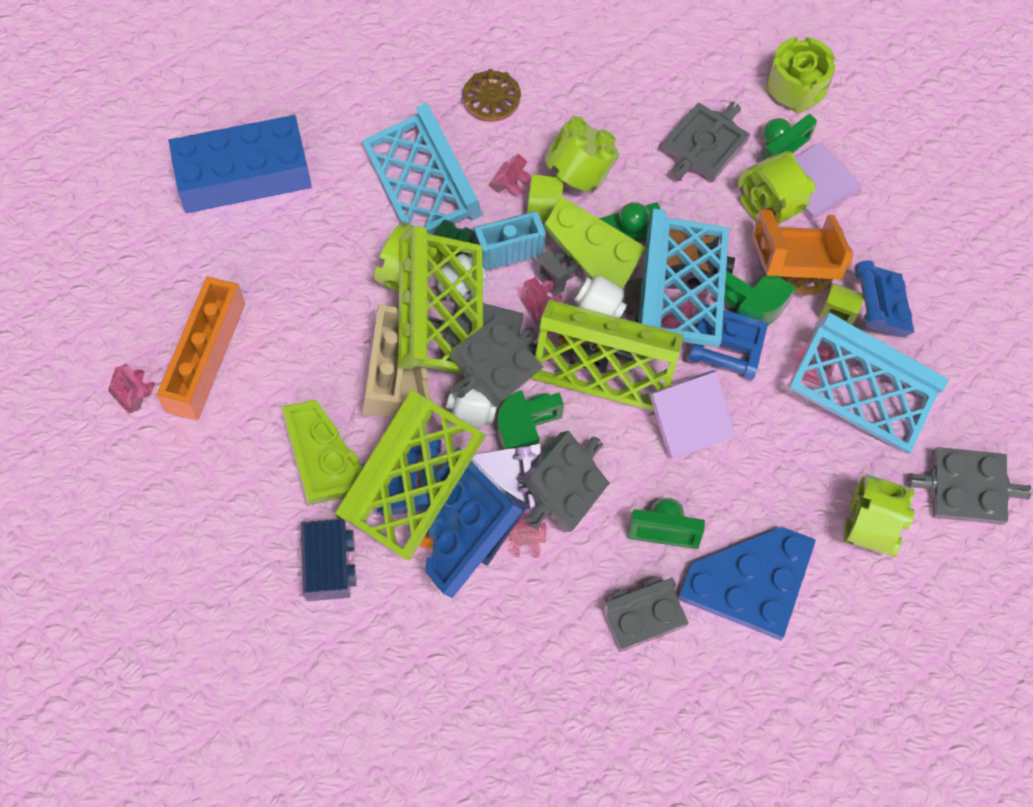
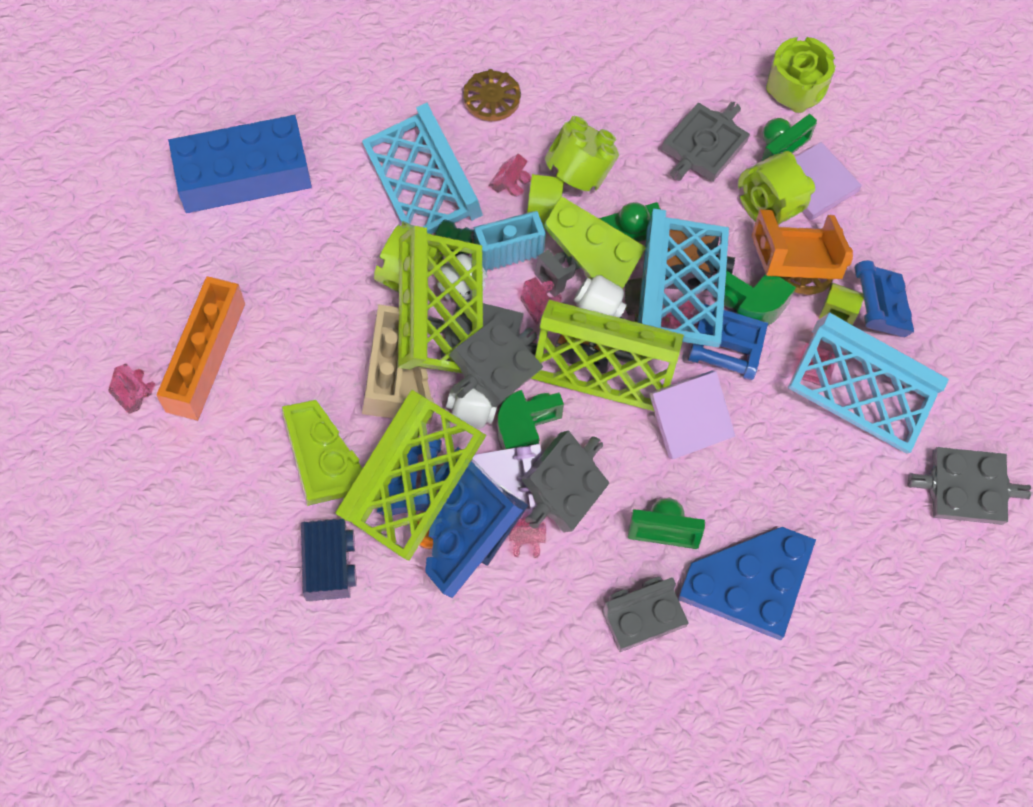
(879, 515): lime brick -> none

